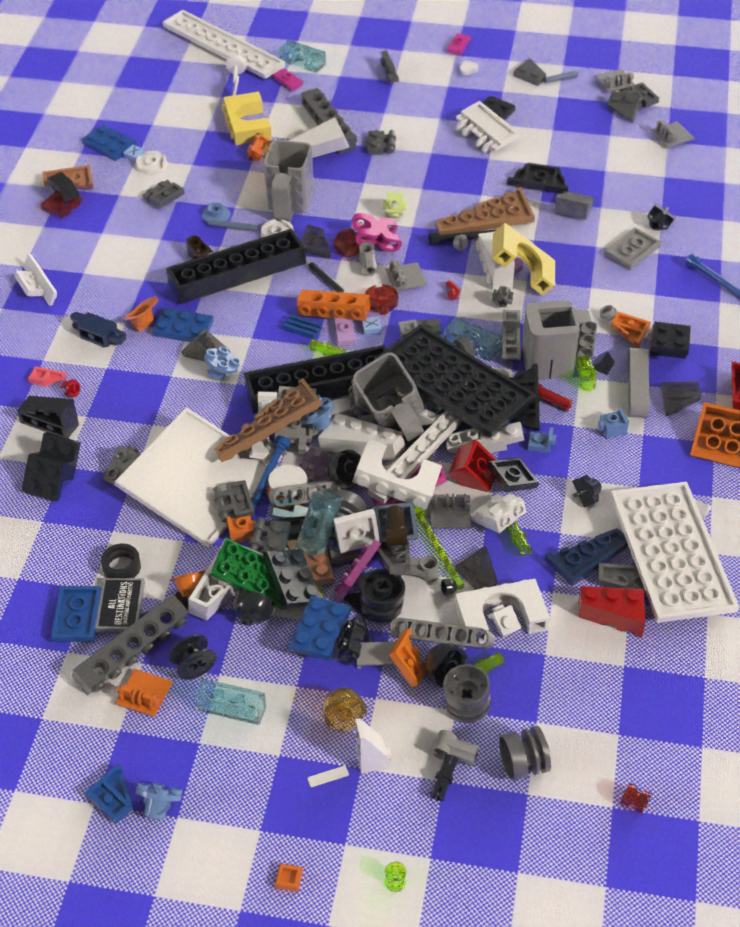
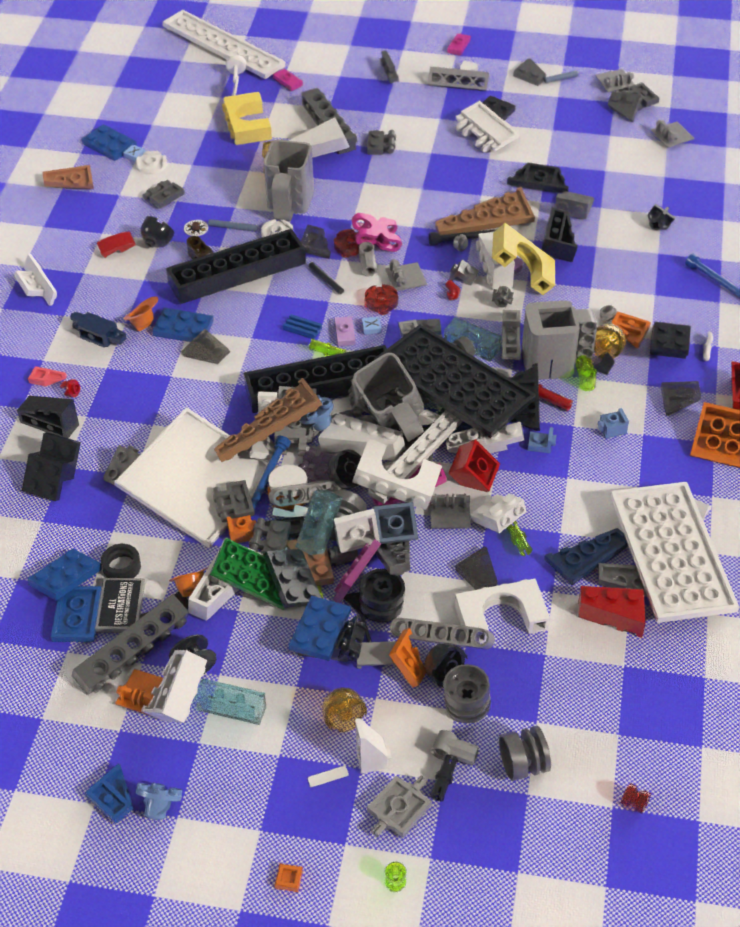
(55, 203): clear red plate -> none
(63, 185): black slope -> none
(64, 574): none -> blue plate
(120, 241): none -> red slope
(155, 233): none -> black cylinder
(178, 687): none -> white wedge
(196, 228): none -> piece
(216, 211): medium blue piece -> none
(220, 362): medium blue plate -> none
(252, 607): black cylinder -> none
(255, 150): orange hinge -> none
(313, 58): clear light blue arch -> none
(333, 304): orange brick -> none
(390, 200): yellowish green brick -> none
(396, 531): dark brown piece -> none
(399, 806): none -> light grey plate
(420, 516): clear neon green bar -> none
(425, 567): light grey piece -> none
(448, 586): black hinge -> none
(458, 74): none -> light grey fence
(464, 271): none -> flat silver bracket
(490, 662): clear neon green pin -> none
(505, 619): white bracket -> none
(512, 474): black tile -> none
(558, 236): none -> black wedge
(587, 489): black piece -> none
(611, 339): none -> clear yellow cylinder
(632, 248): light grey tile -> none
(638, 382): light grey beam -> none
(707, 347): none -> white piece

